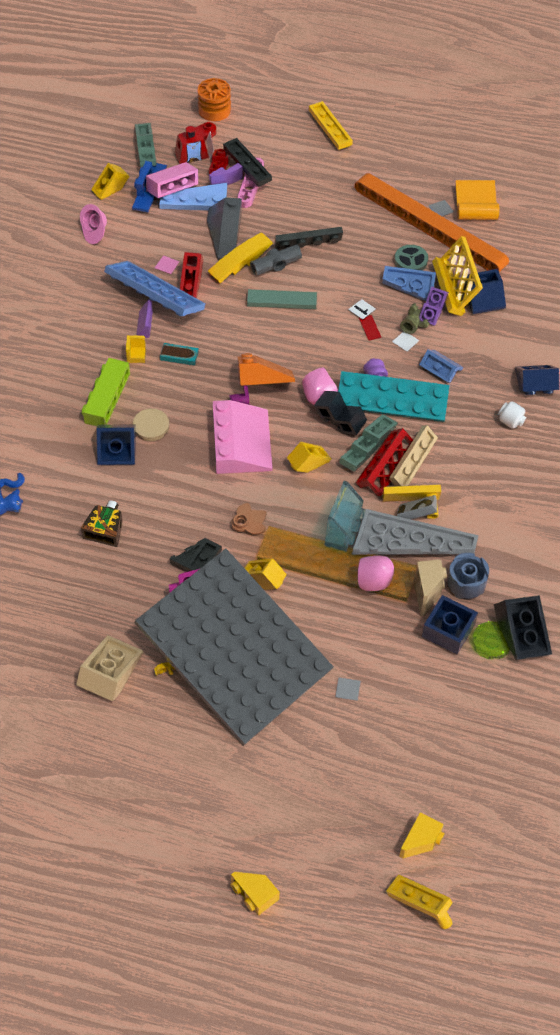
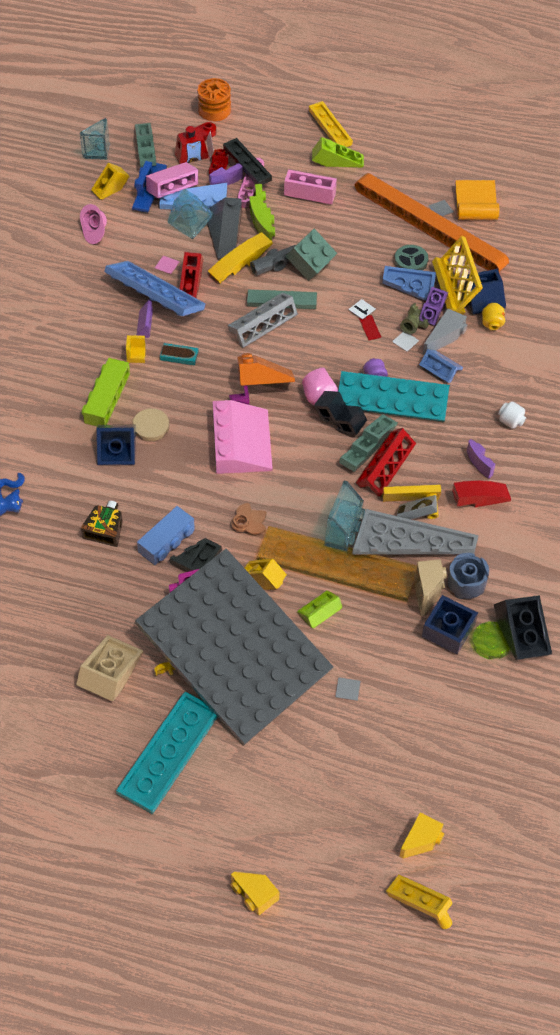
(95, 141): none -> clear light blue slope
(166, 535): none -> medium blue brick
(167, 753): none -> teal plate
(189, 214): none -> clear light blue slope
(260, 214): none -> lime slope
(260, 314): none -> light grey fence
(308, 457): yellow slope -> none
(309, 237): pearl dark grey plate -> none
(310, 186): none -> bright pink brick
(311, 254): none -> sand green brick
(320, 609): none -> lime slope
(336, 155): none -> lime slope
(375, 573): bright pink piece -> none
(413, 457): tan plate -> none
(446, 331): none -> light grey slope
(476, 455): none -> medium lavender slope
(480, 493): none -> red slope
(493, 316): none -> yellow head
(537, 378): dark blue slope -> none

